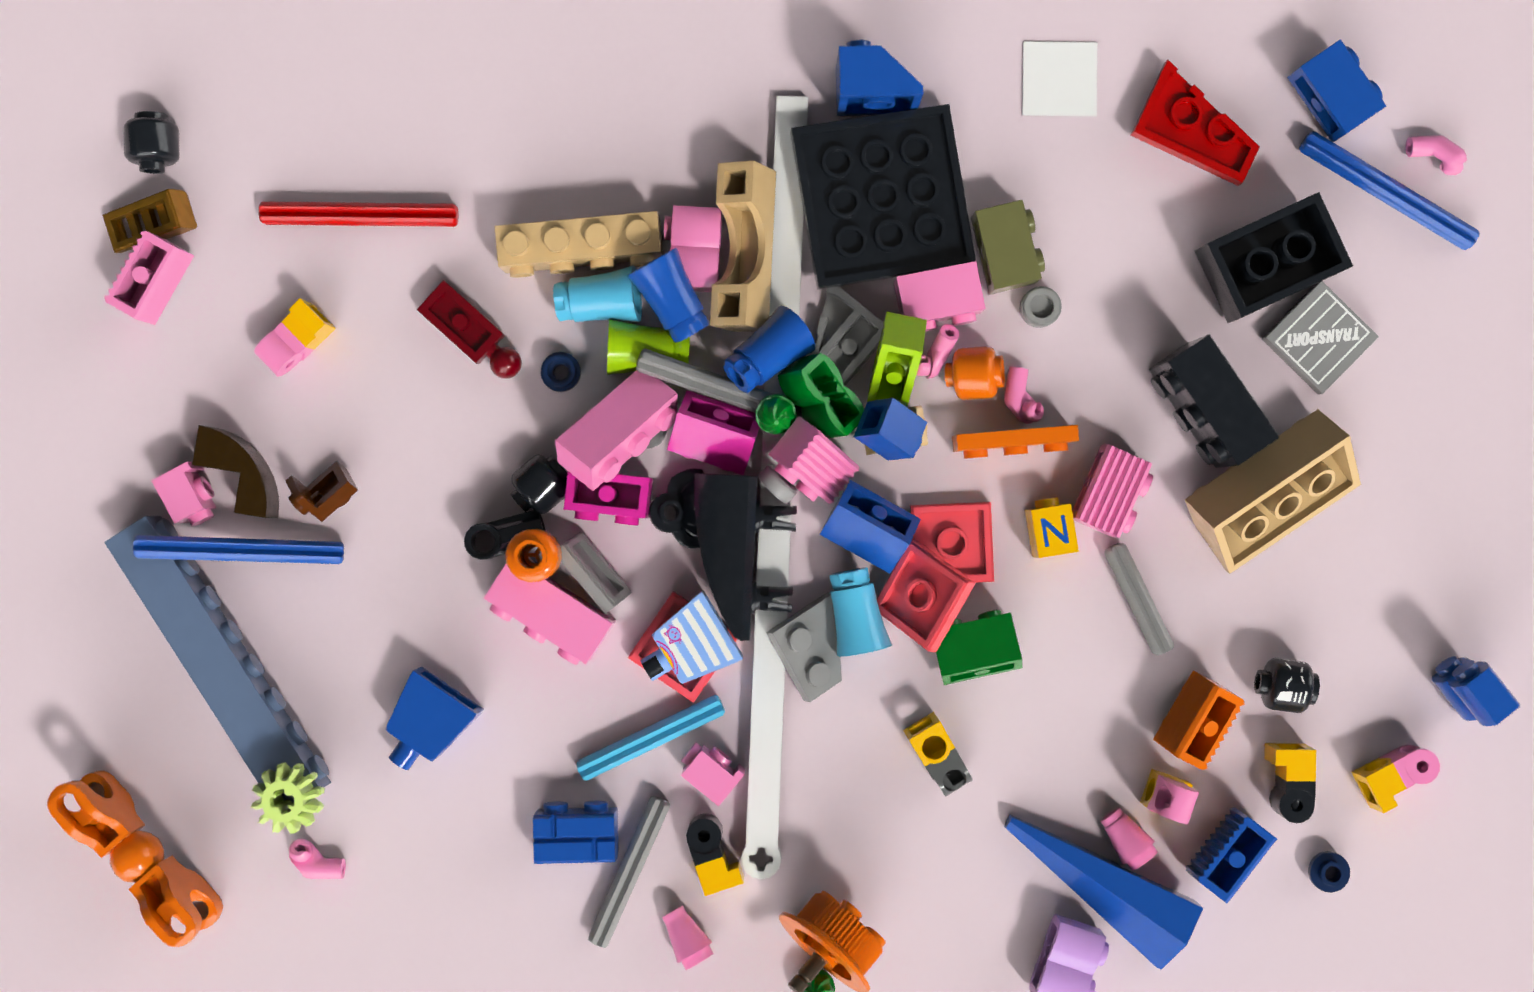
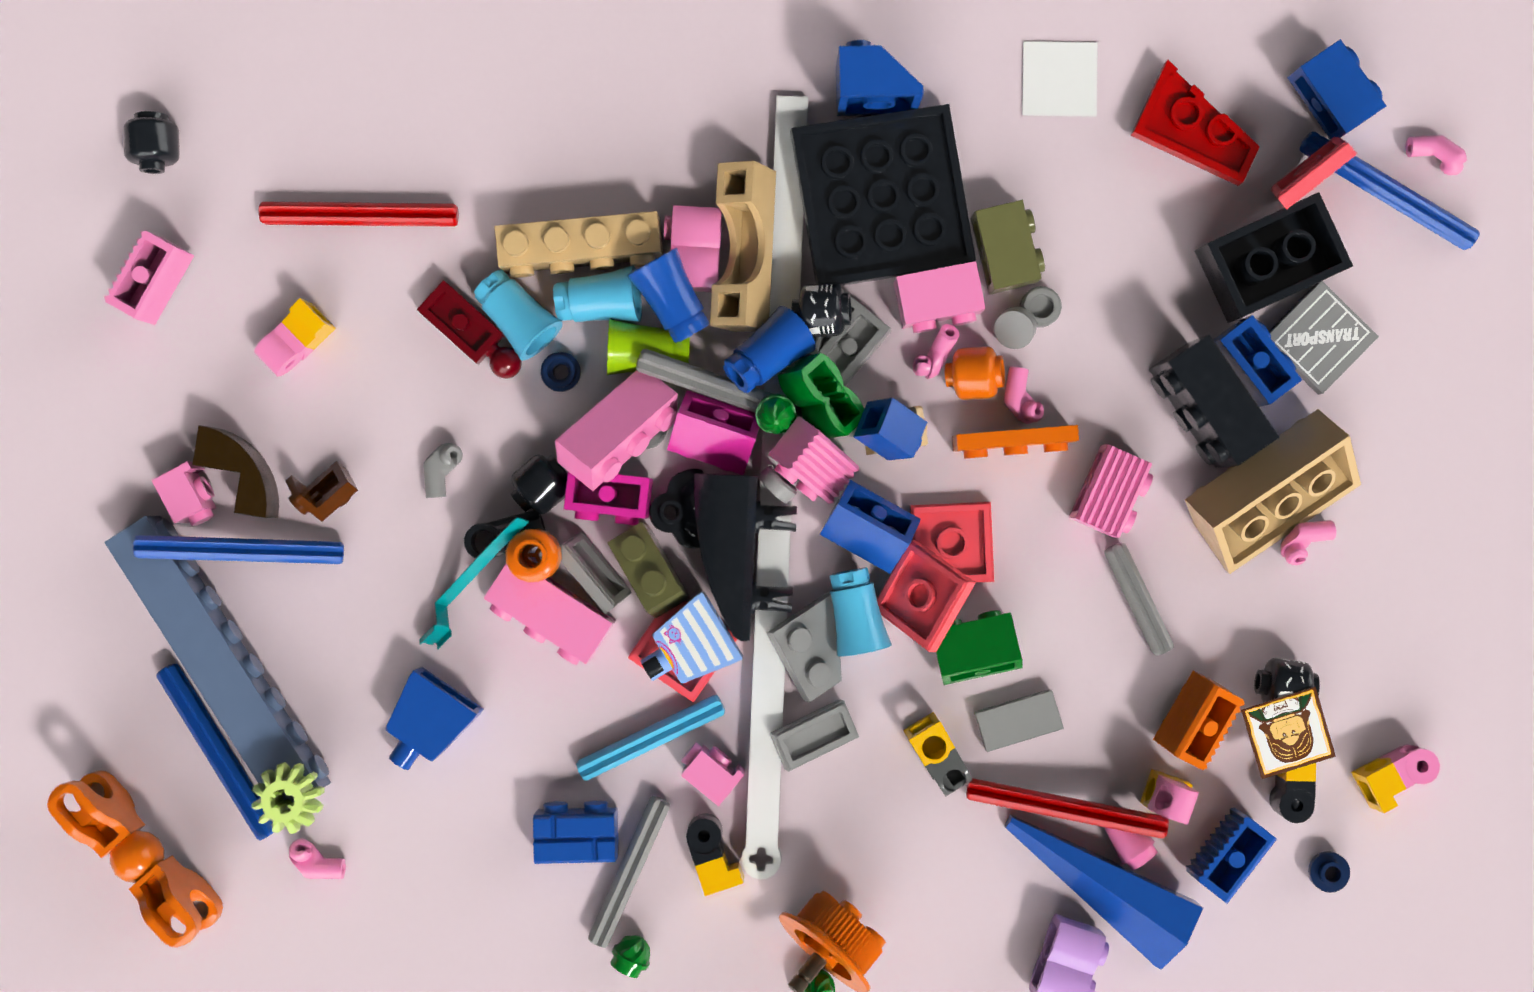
(173, 211): pearl gold slope -> none
(213, 747): none -> blue axle
(437, 466): none -> light grey arm
(440, 632): none -> teal piece
(517, 314): none -> medium azure plant
(631, 956): none -> green plate
(648, 570): none -> olive brick
(687, 938): bright pink cone -> none
(814, 735): none -> light grey tile
(824, 309): none -> black head
(897, 358): lime brick -> none
(1015, 327): none -> light grey tile
(1018, 720): none -> light grey tile
(1051, 528): yellow brick -> none
(1068, 808): none -> red axle
(1257, 360): none -> blue brick
(1288, 733): none -> sticker
(1295, 544): none -> bright pink arm
(1312, 171): none -> coral tile
(1474, 690): blue brick -> none

